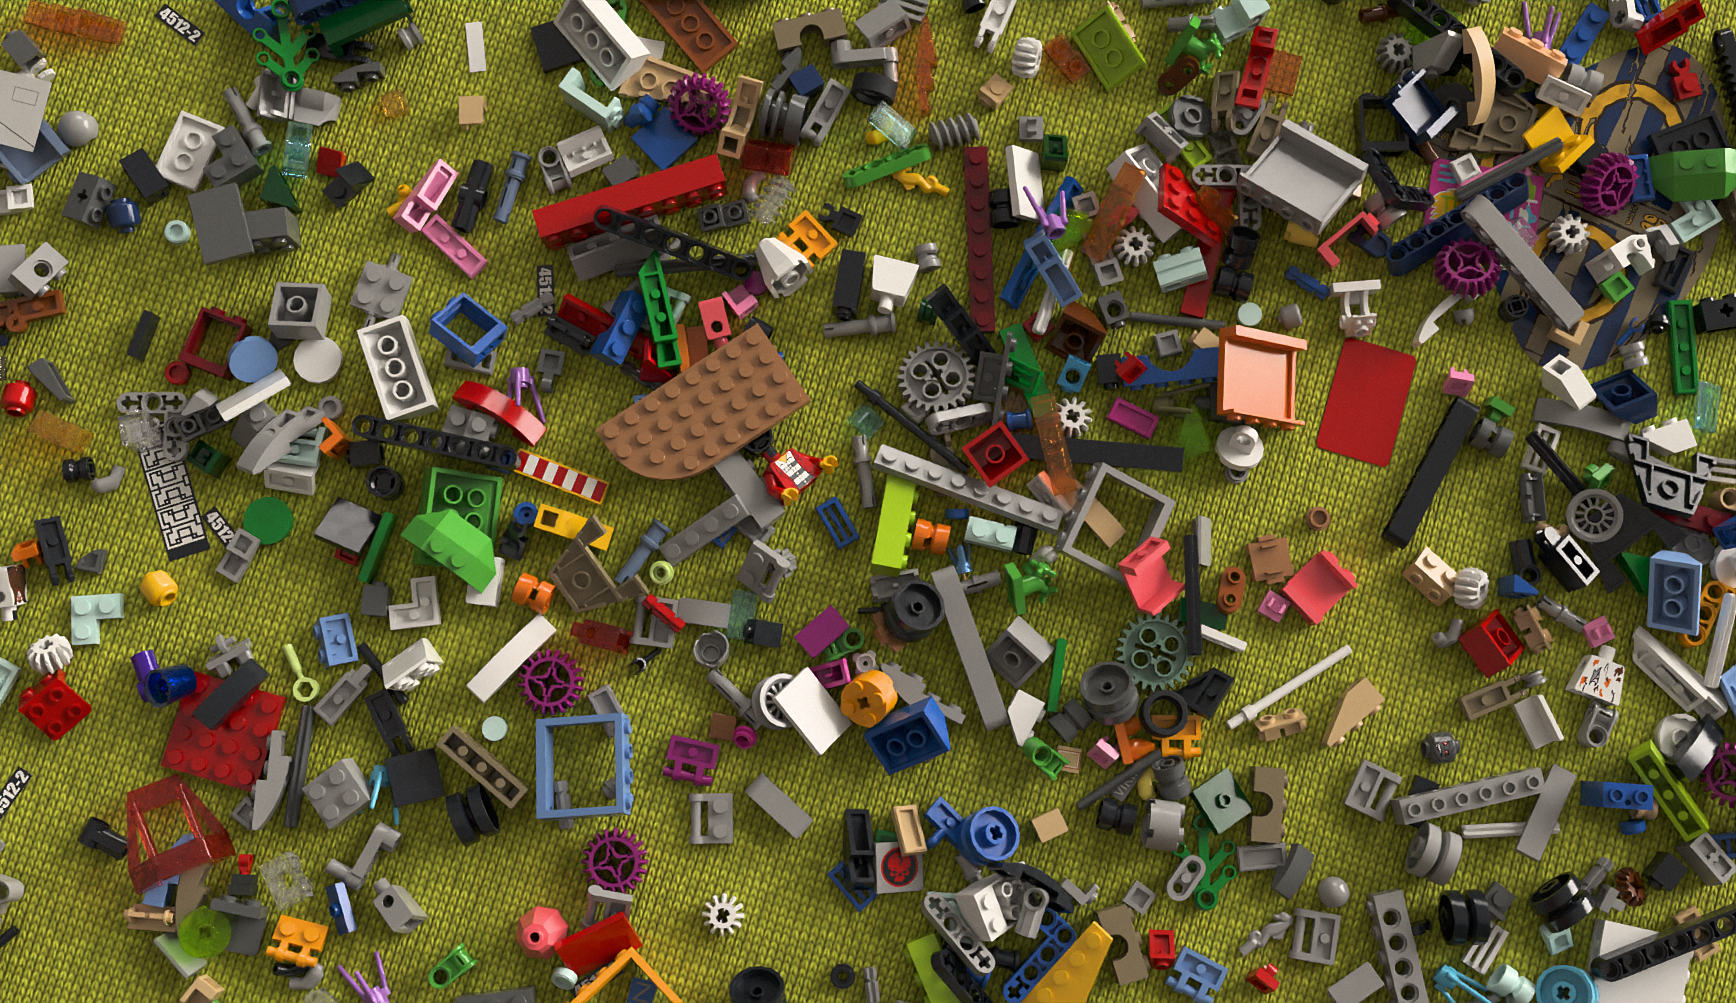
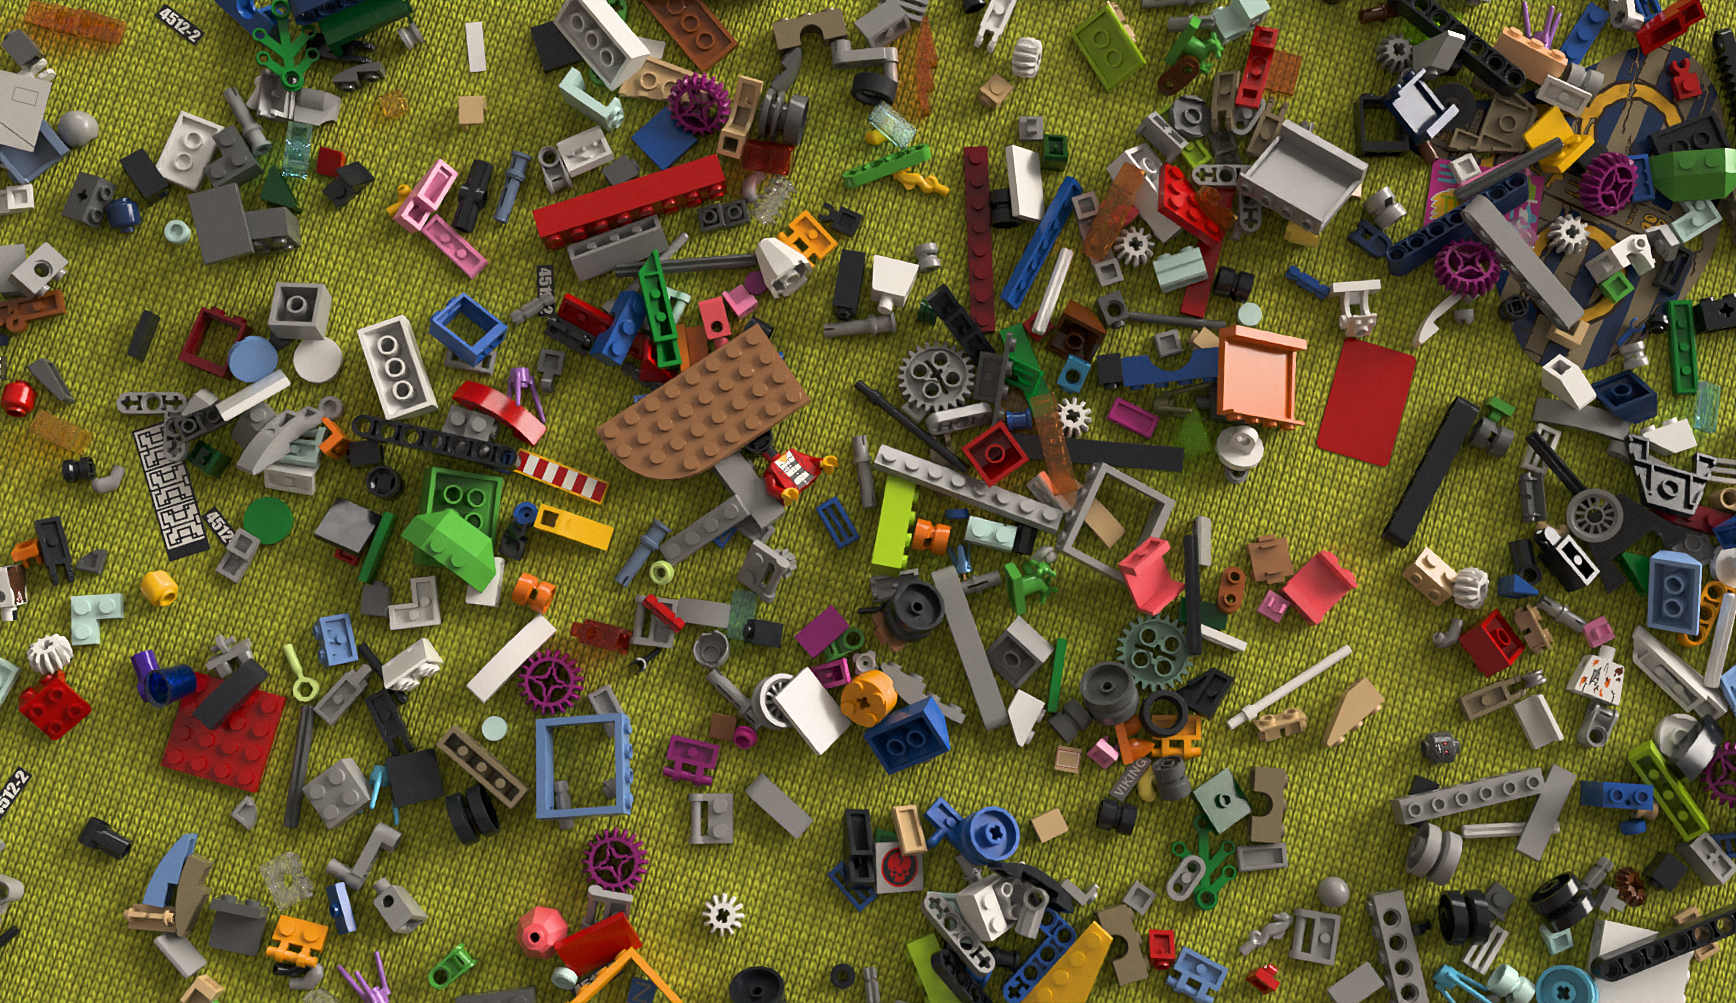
(140, 431): clear brick -> none
(178, 373): red tile -> none
(178, 859): clear red windscreen -> none
(206, 946): clear neon green plate -> none
(244, 882): pearl dark grey piece -> none
(270, 792): light grey slope -> none
(381, 290): light grey plate -> none
(584, 579): dark tan wing -> none
(641, 112): blue animal -> none
(664, 235): black beam -> none
(807, 81): dark blue panel -> none
(824, 111): light grey plate -> none
(865, 420): clear light blue slope -> none
(953, 131): light grey piece -> none
(1046, 759): bright green piece -> none
(1051, 223): medium lavender plant -> none
(1052, 268): medium blue slope -> none
(1065, 58): clear orange slope -> none
(1077, 225): clear neon green slope -> none
(1119, 779): dark grey bar -> none
(1131, 368): red tile -> none
(1162, 825): light grey brick -> none
(1240, 247): black wheel -> none
(1290, 316): light grey piece -> none
(1291, 876): dark grey slope -> none
(1317, 518): medium nougat plate -> none
(1324, 251): coral panel -> none
(1365, 786): light grey plate -> none
(1395, 195): black beam -> none
(1458, 382): bright pink tile -> none
(1483, 73): tan slope -> none
(1598, 477): bright green tile -> none

